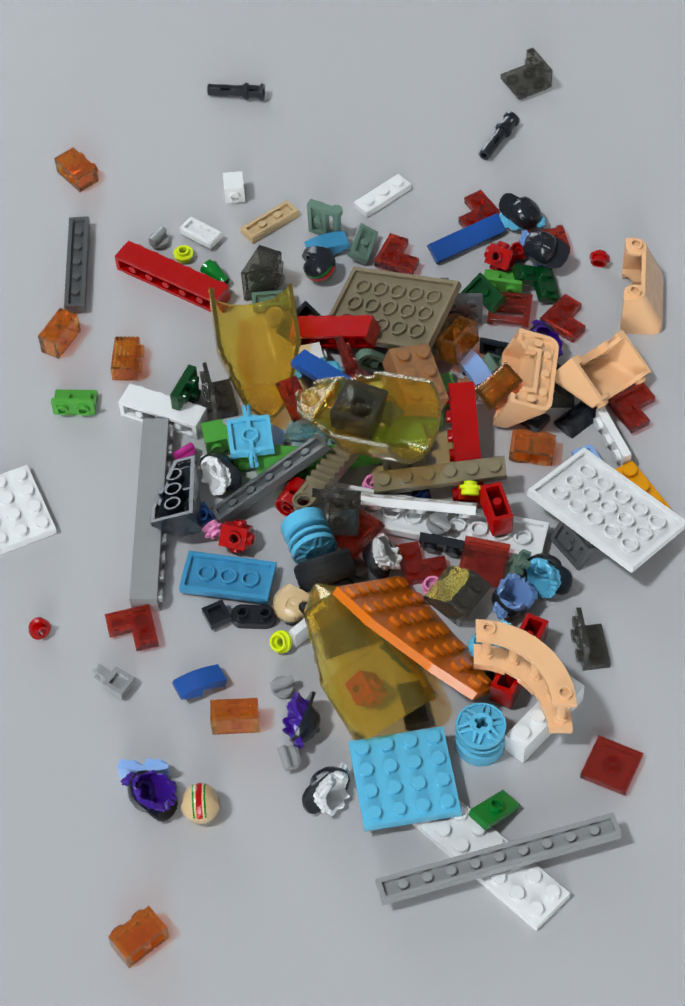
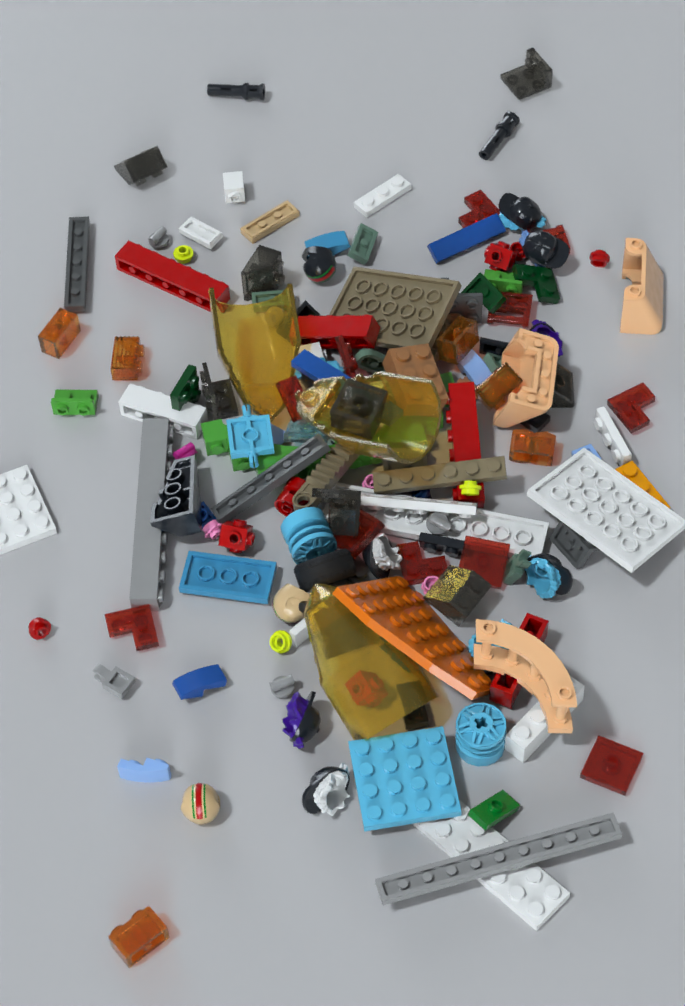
(76, 169): clear orange brick -> none
(141, 166): none -> clear smoke slope
(152, 793): dark purple hair -> none
(214, 271): green cone -> none
(216, 614): black plate -> none
(219, 473): white hair -> none
(234, 716): clear orange brick -> none
(253, 616): black plate -> none
(290, 757): light grey plate -> none
(319, 217): sand green plate -> none
(392, 256): clear red plate -> none
(496, 508): red brick -> none
(513, 596): medium blue hair -> none
(561, 319): clear red plate -> none
(576, 419): black slope -> none
(590, 643): clear smoke bracket -> none
(603, 371): light nougat windscreen -> none

